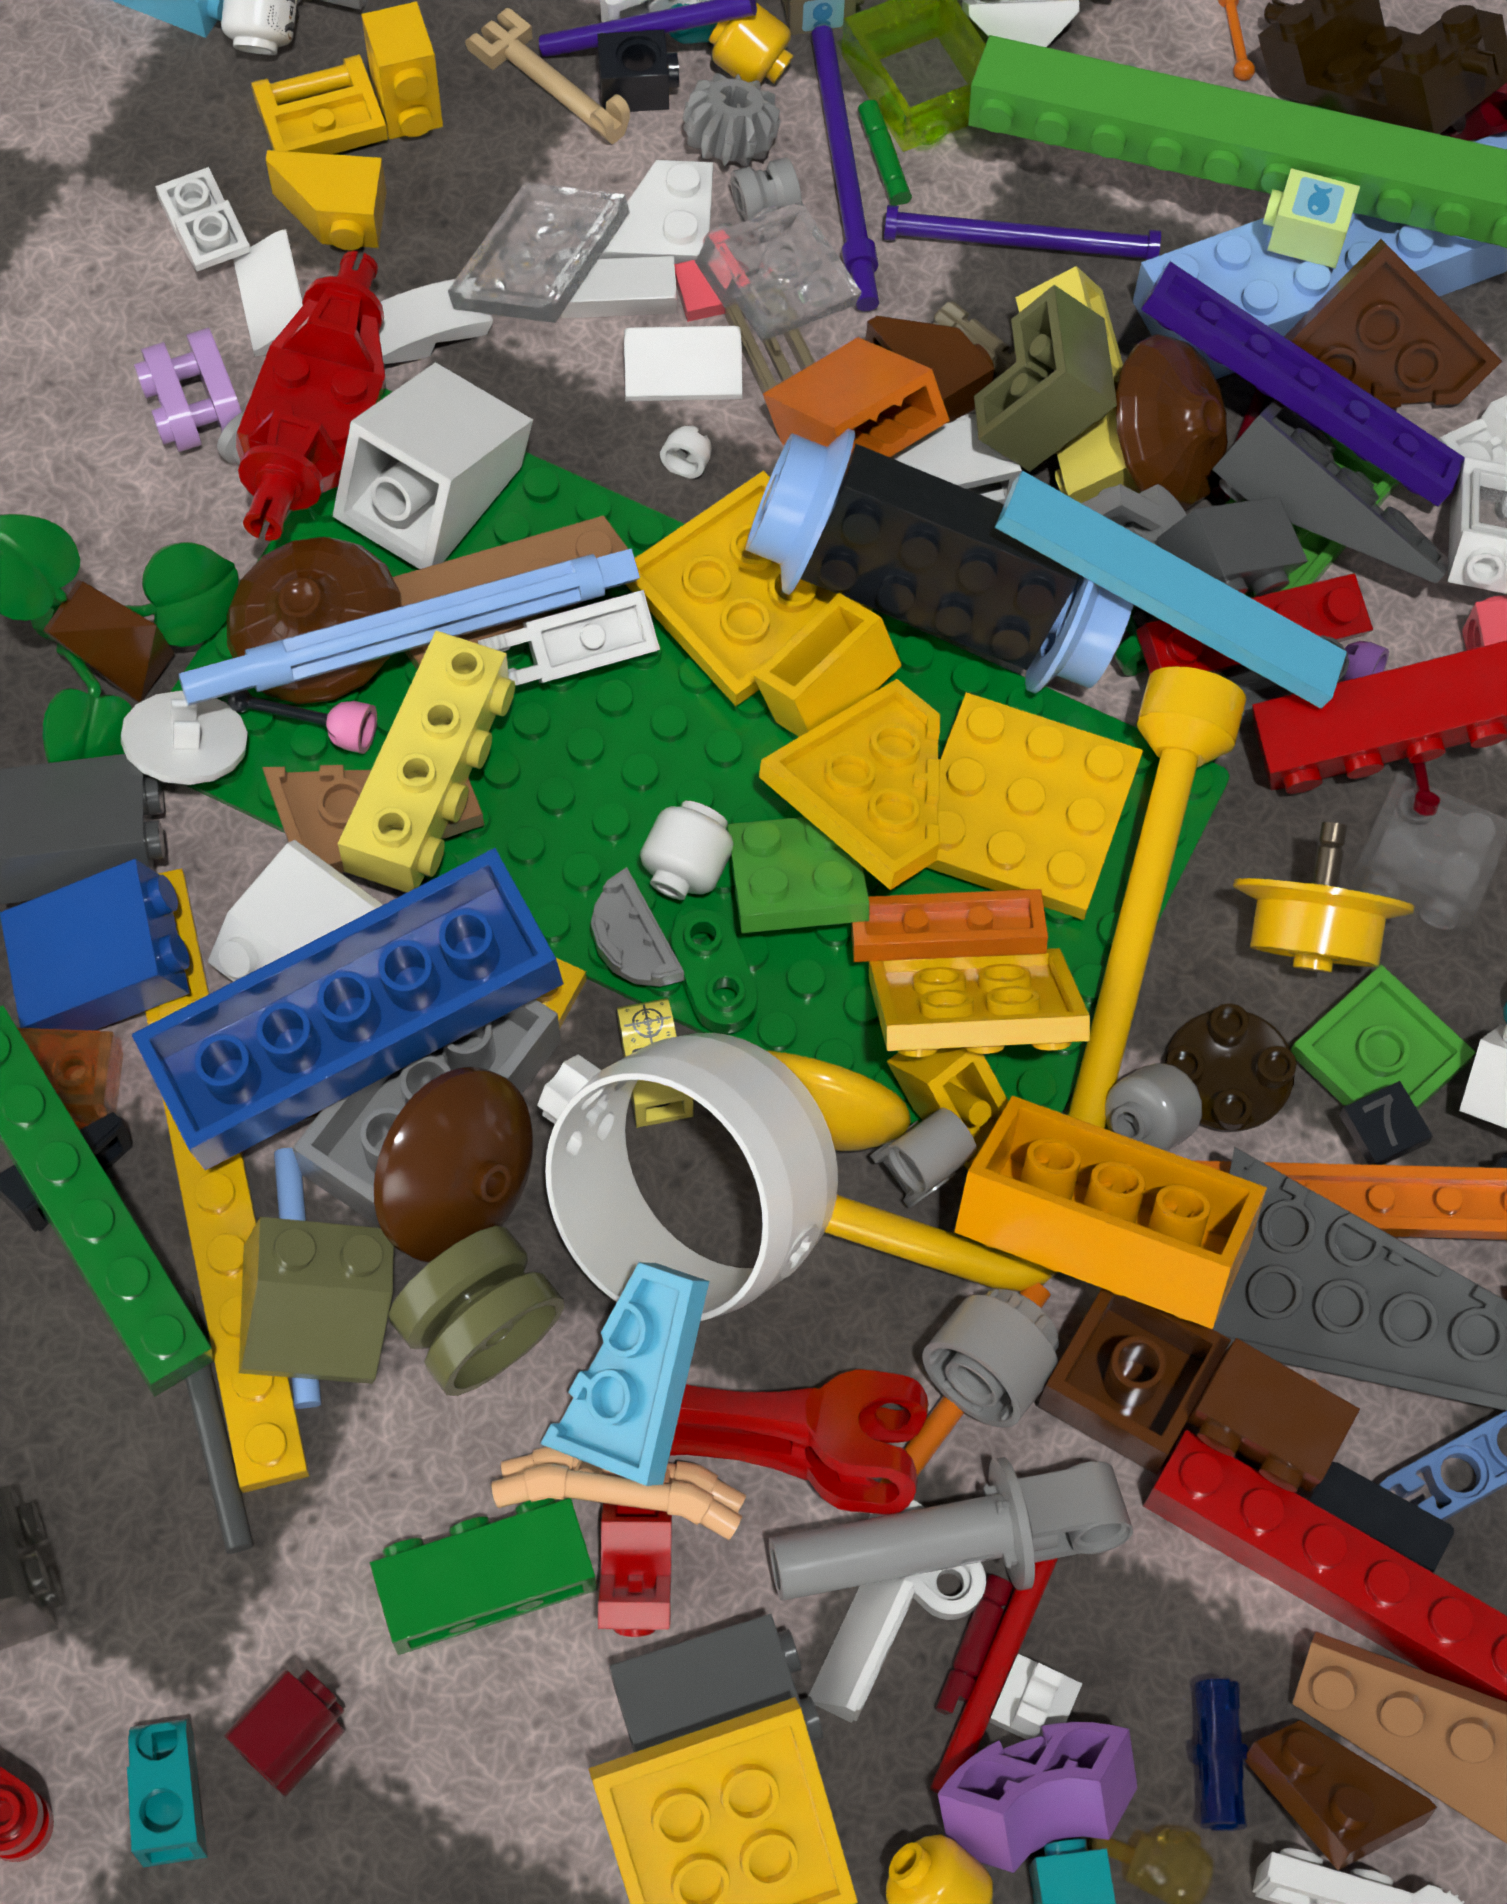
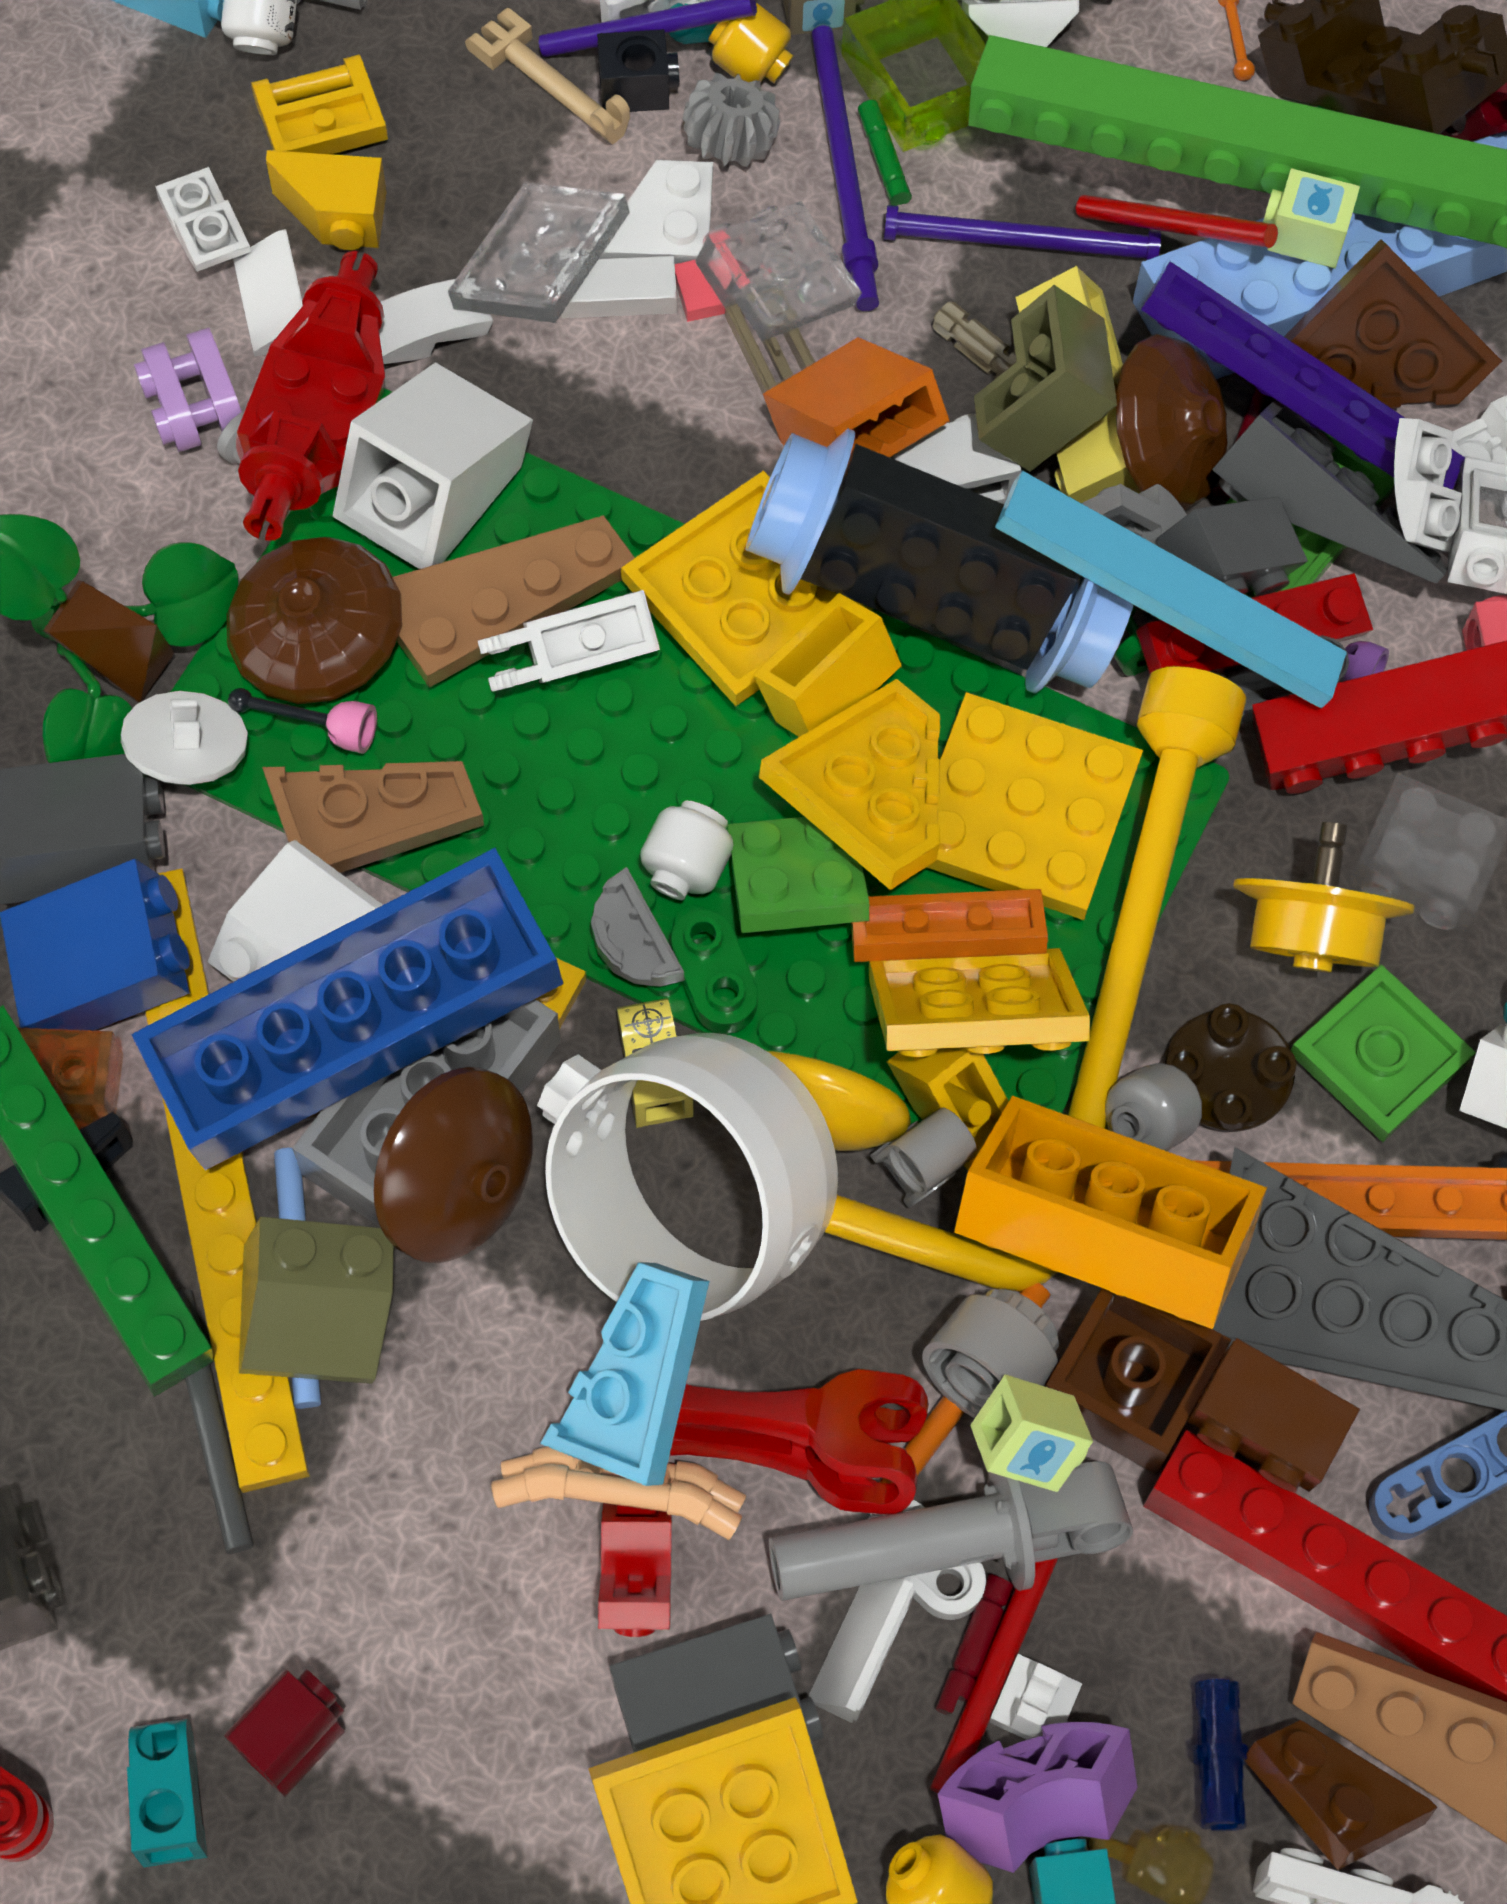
(403, 70): yellow brick -> none
(411, 626): light blue piece -> none
(426, 762): light yellow brick -> none
(476, 1310): olive wheel -> none
(482, 1574): green brick -> none
(683, 363): white slope -> none
(683, 464): white hinge -> none
(761, 189): light grey wheel -> none
(957, 363): reddish brown slope -> none
(1031, 1433): none -> yellowish green brick
(1177, 221): none -> red bar
(1383, 1516): black slope -> none
(1386, 1125): black tile -> none
(1425, 508): none -> white slope
(1425, 801): dark red hinge -> none

